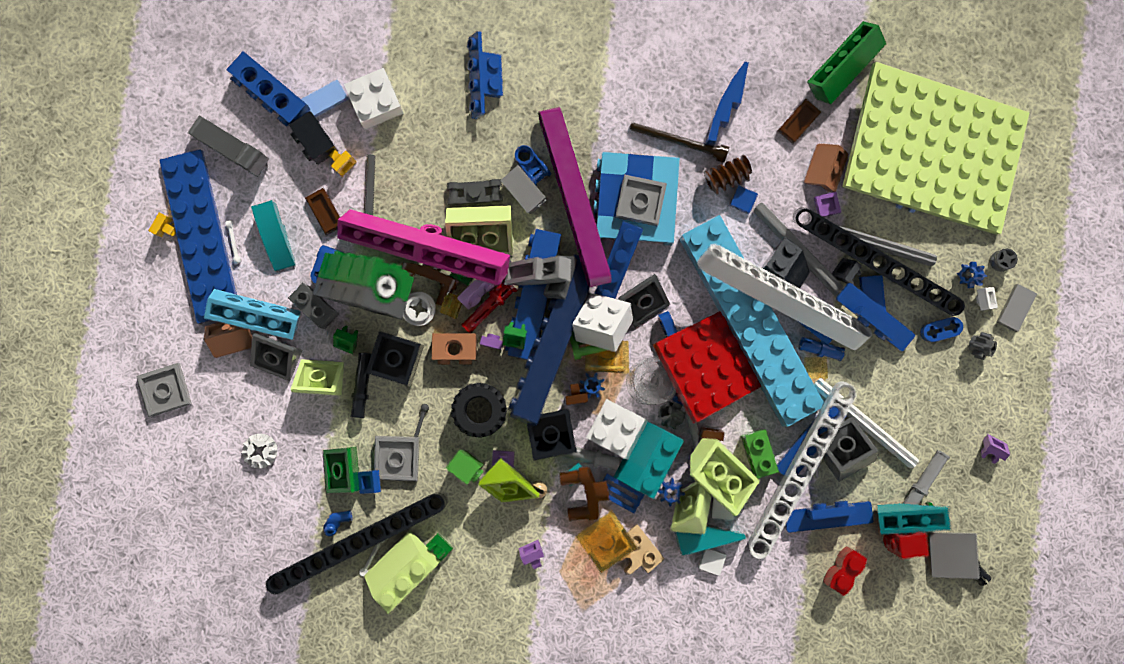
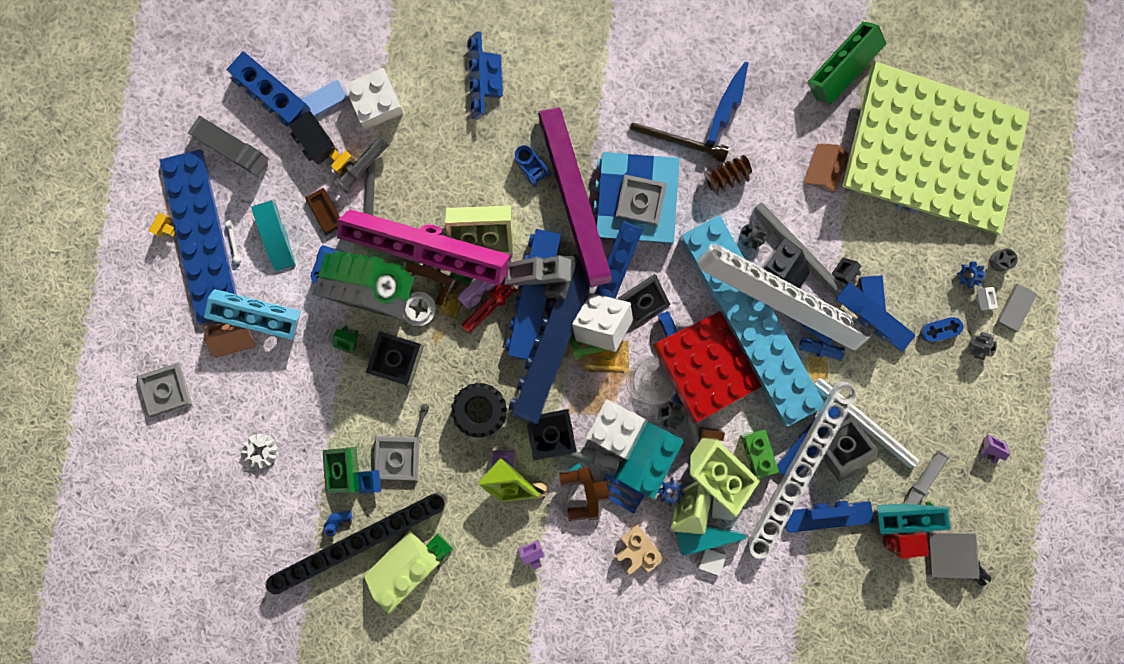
(274, 356): dark grey slope -> none
(313, 306): dark grey brick -> none
(319, 377): yellowish green slope -> none
(355, 171): none -> dark grey pin
(361, 386): black pin -> none
(363, 571): white hinge -> none
(441, 345): nougat brick -> none
(465, 467): bright green brick -> none
(474, 192): dark grey plate -> none
(491, 341): medium lavender plate -> none
(514, 337): green tile -> none
(523, 190): light grey hinge -> none
(576, 396): reddish brown tile -> none
(590, 391): blue gear -> none
(606, 541): clear yellow slope -> none
(743, 199): blue tile -> none
(753, 235): none -> dark grey gear
(799, 121): reddish brown tile -> none
(827, 204): medium lavender plate -> none
(847, 567): red brick -> none
(888, 246): light grey axle -> none
(888, 264): black beam -> none

